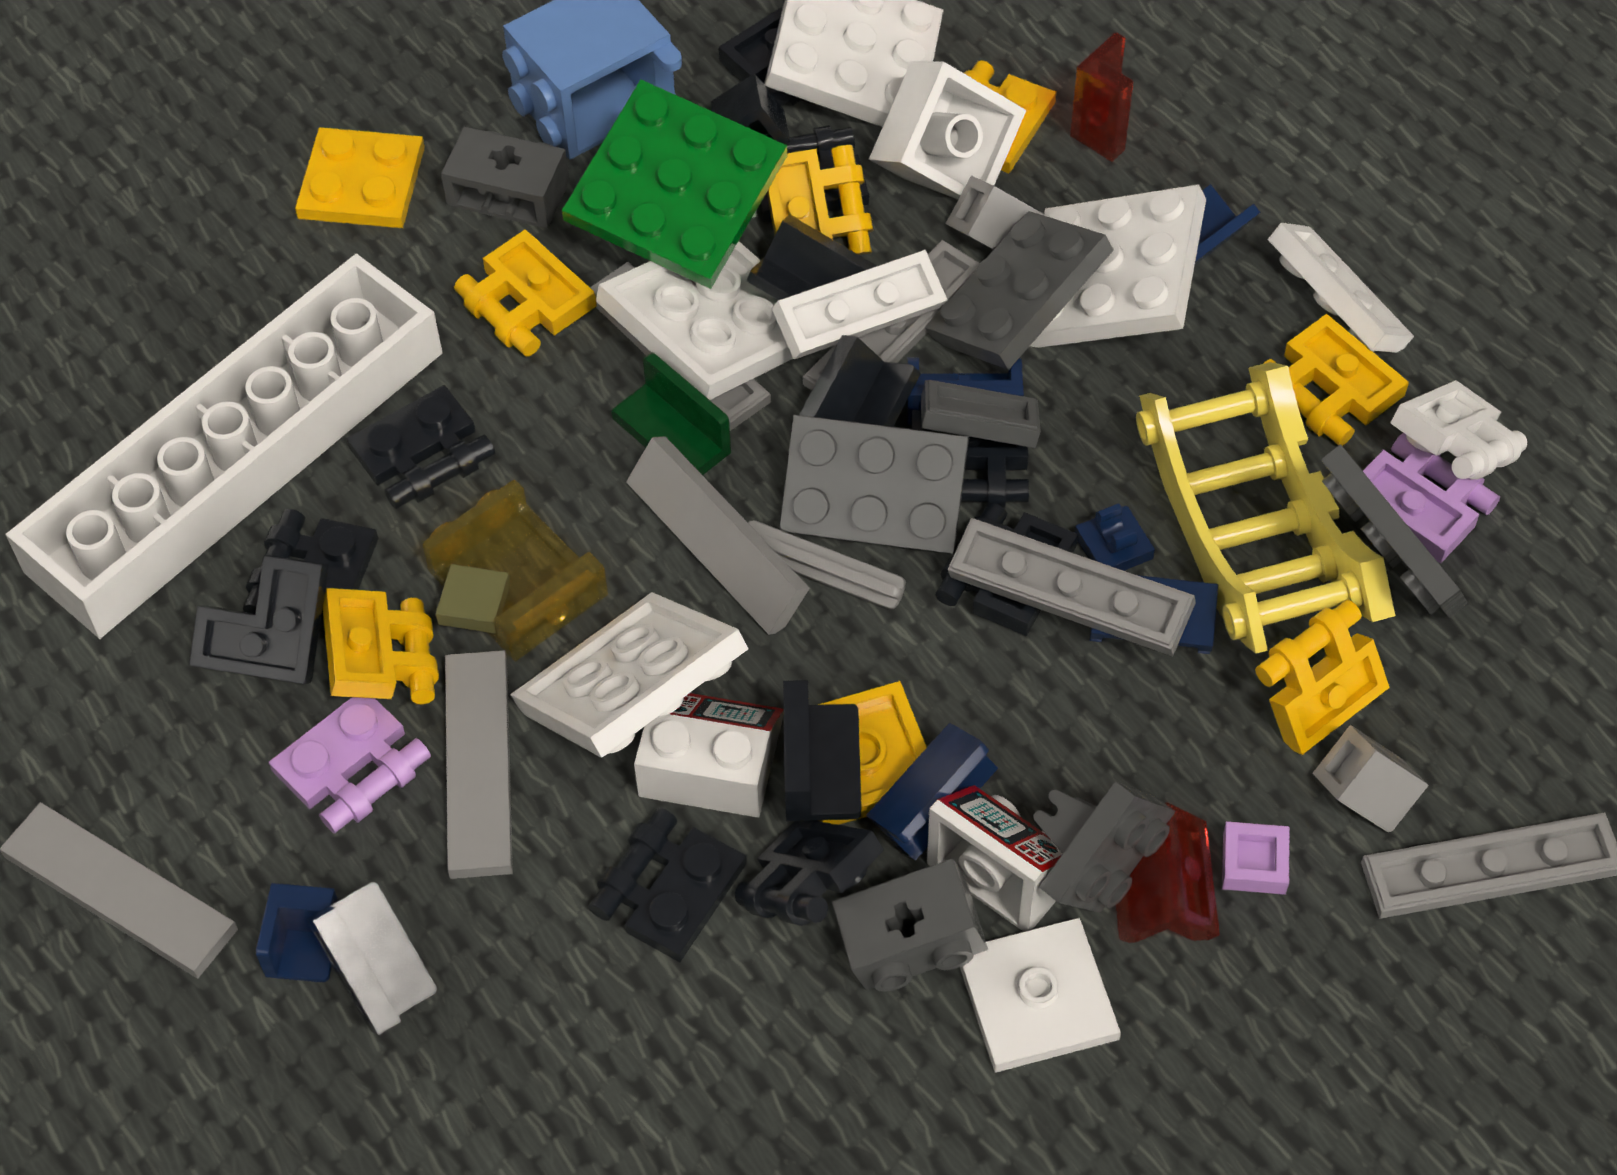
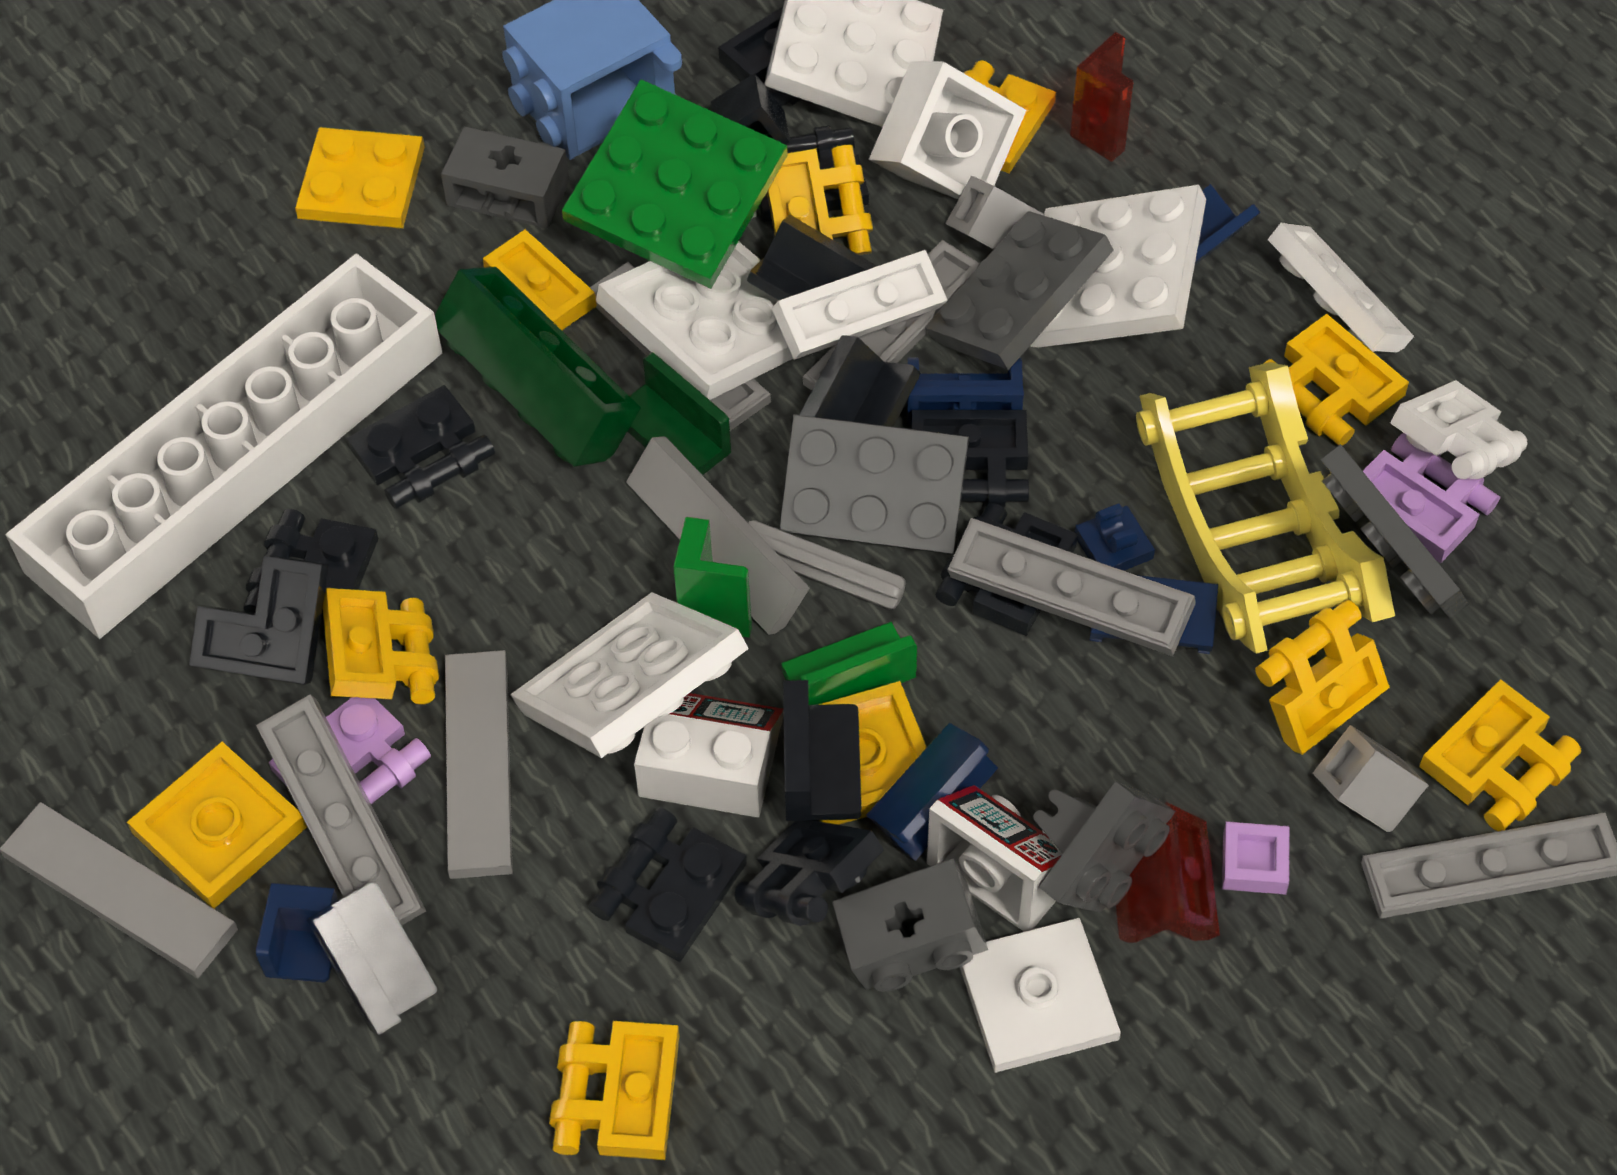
(217, 825): none -> yellow plate
(336, 806): none -> light grey tile
(473, 598): olive tile -> none
(535, 366): none -> dark green brick
(545, 575): clear yellow panel -> none
(636, 1095): none -> yellow plate
(709, 586): none -> green panel
(855, 664): none -> green panel
(980, 413): dark grey tile -> none
(1486, 741): none -> yellow plate

